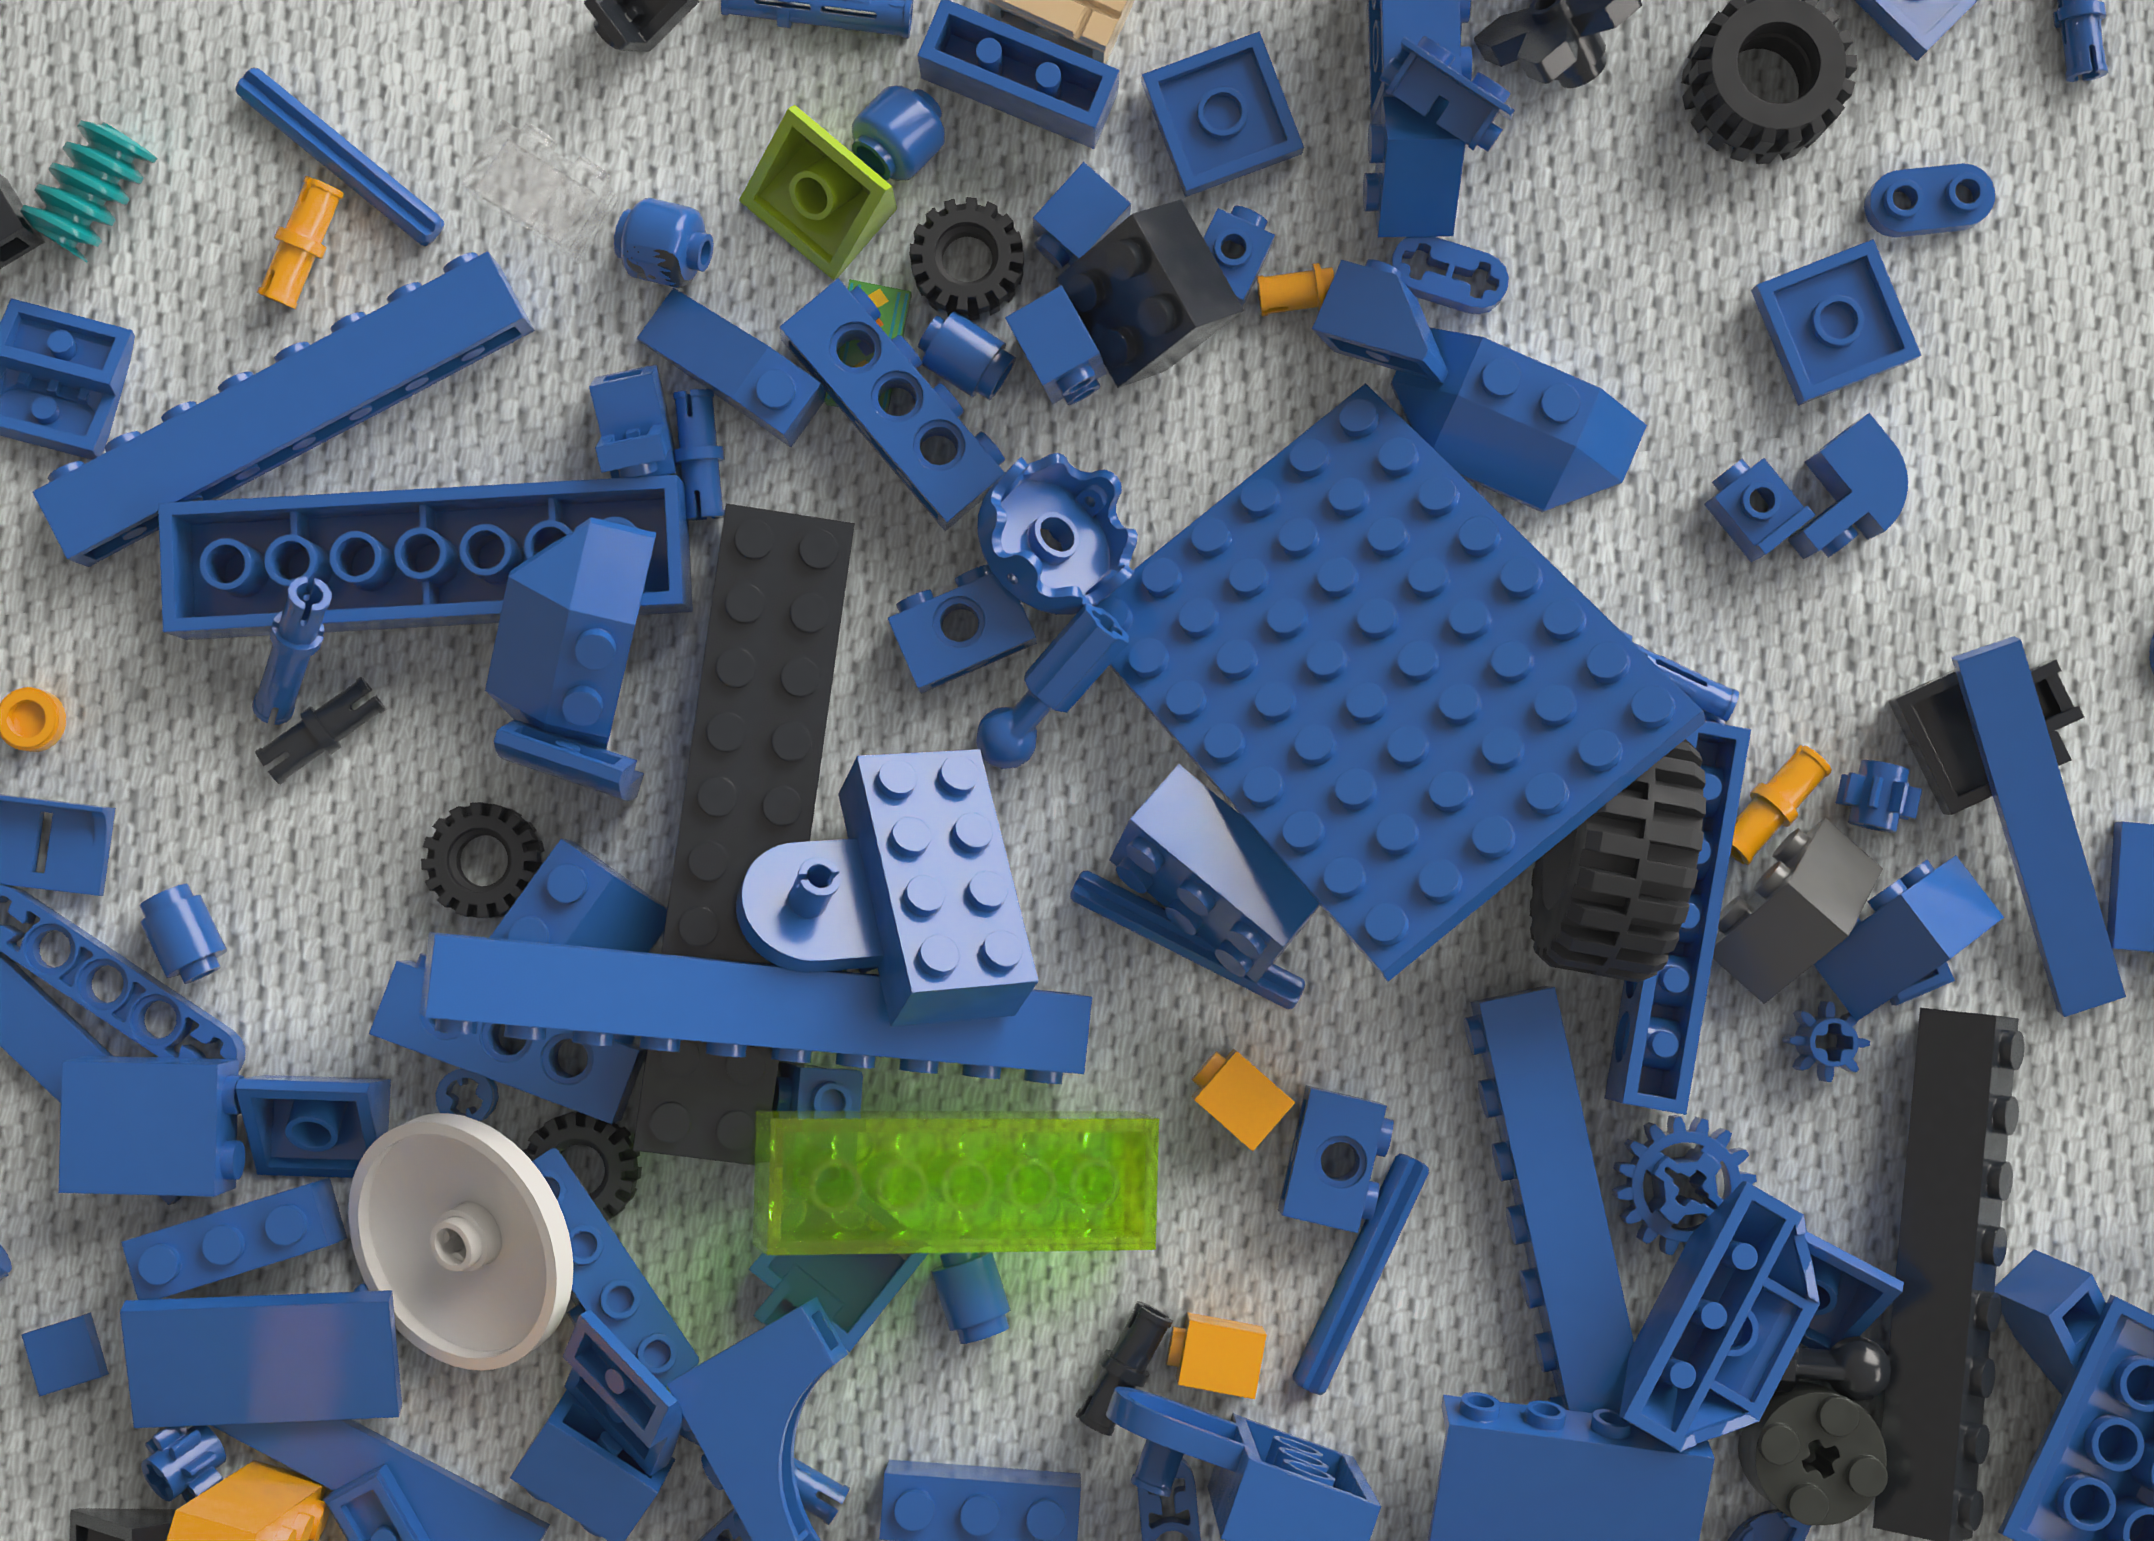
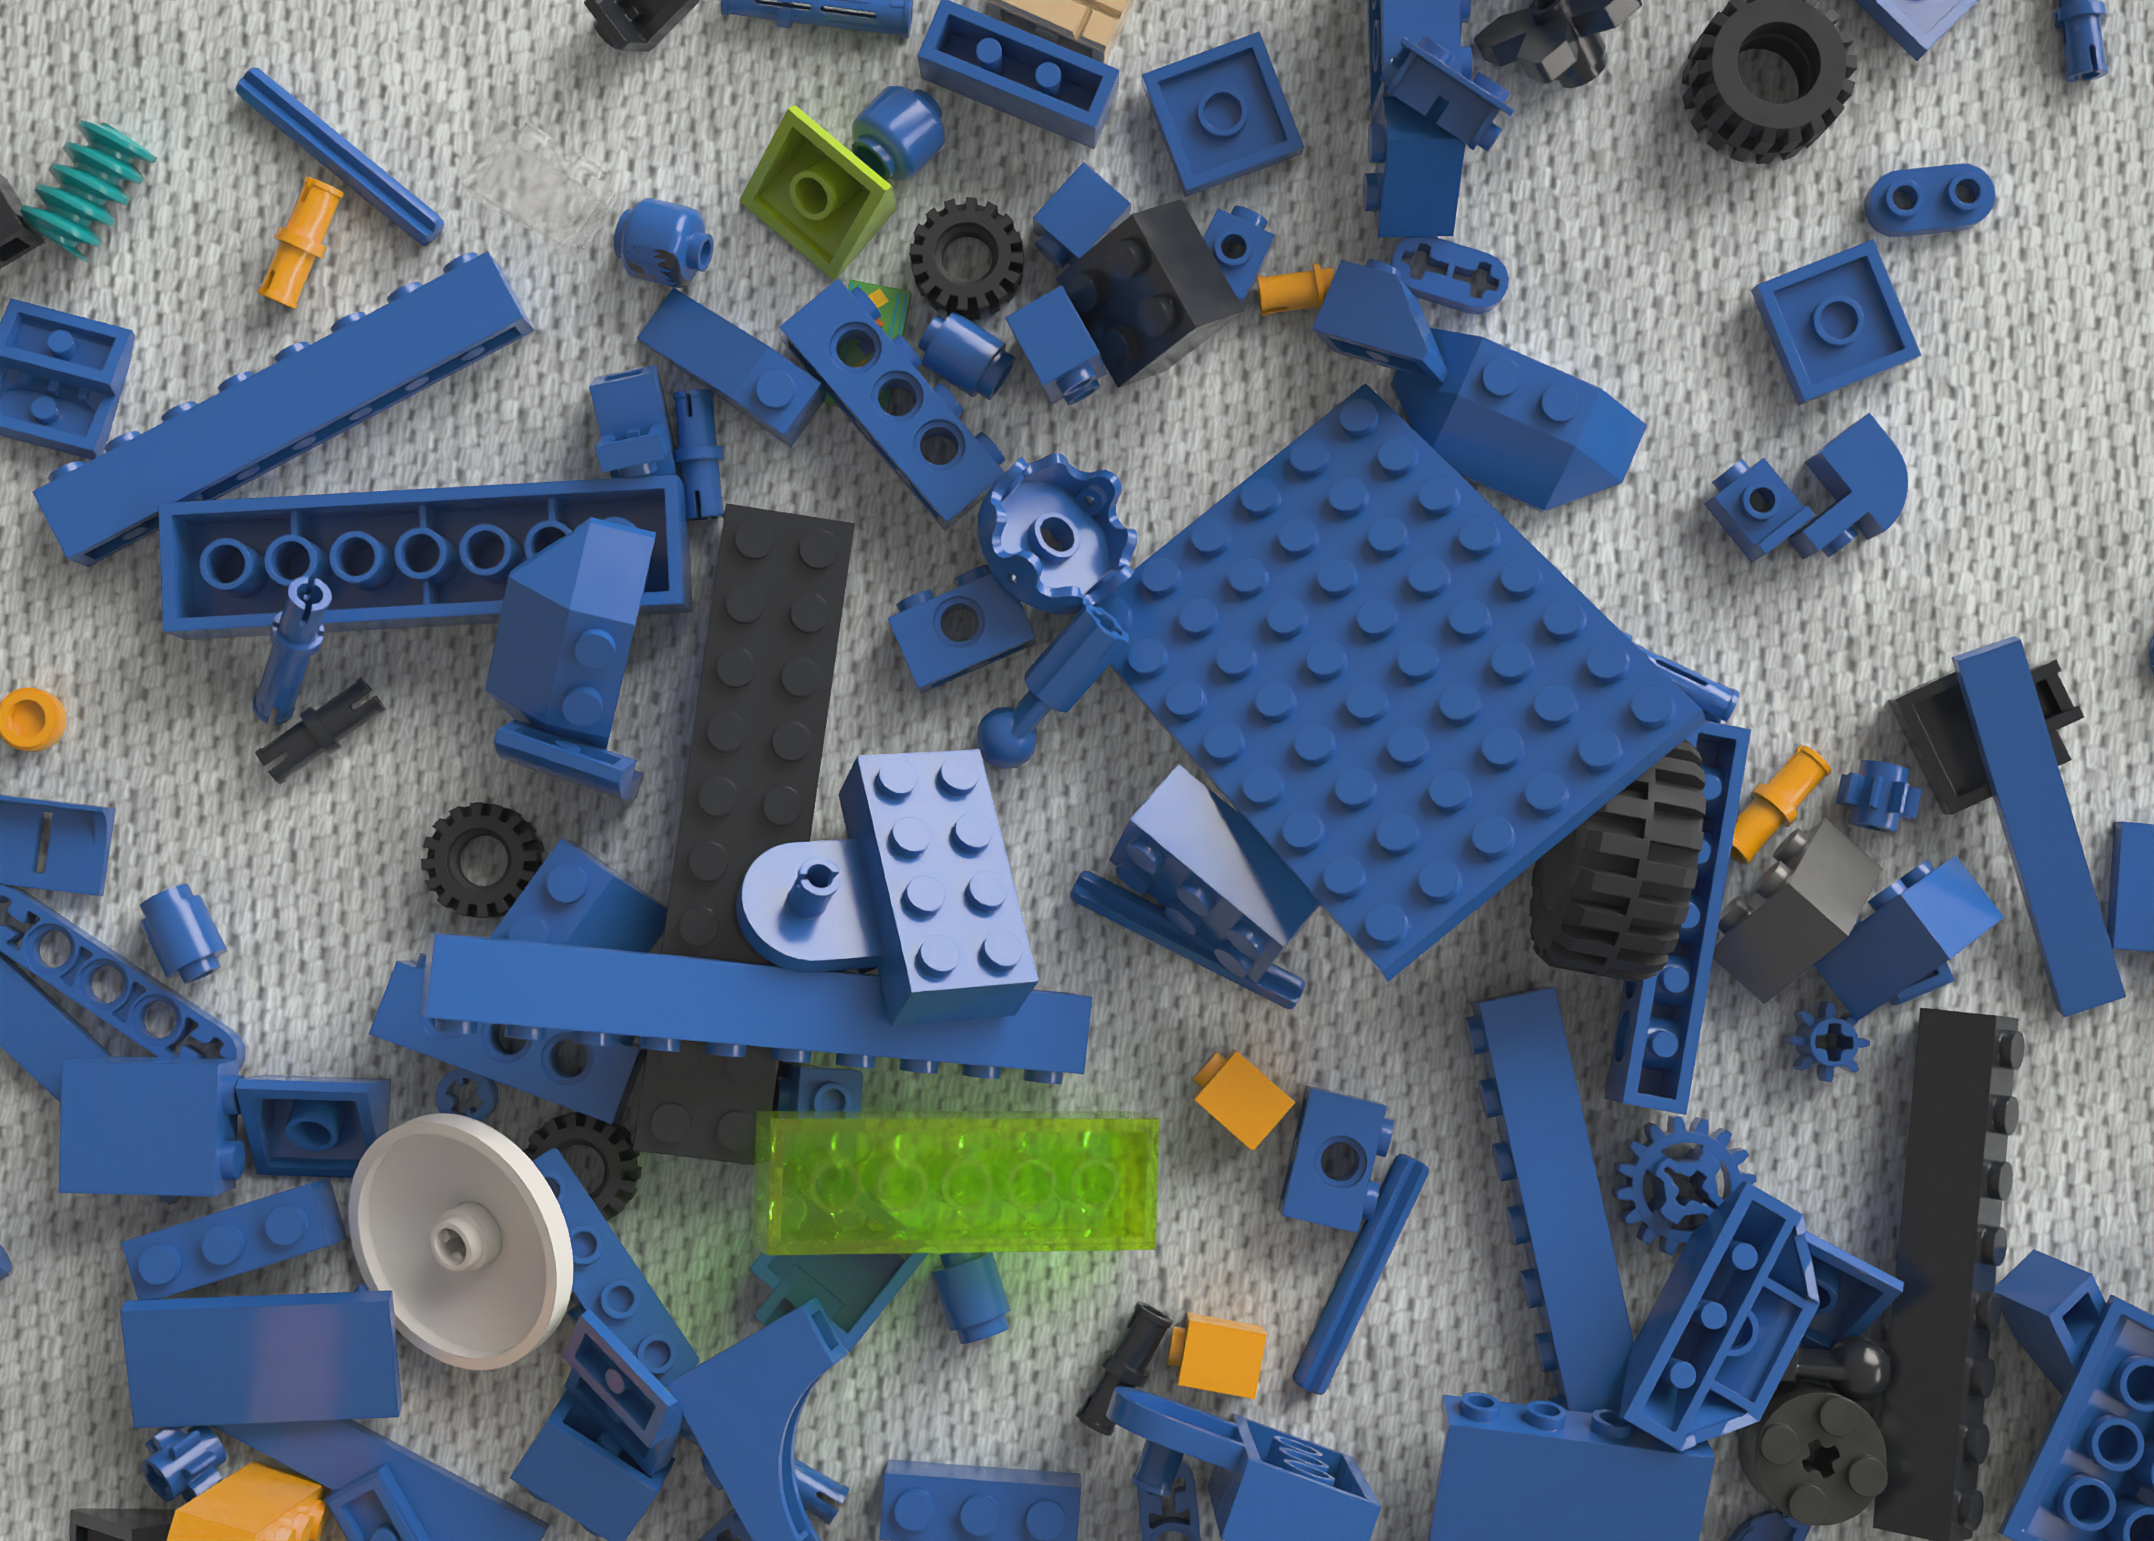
(65, 1354): blue tile -> none

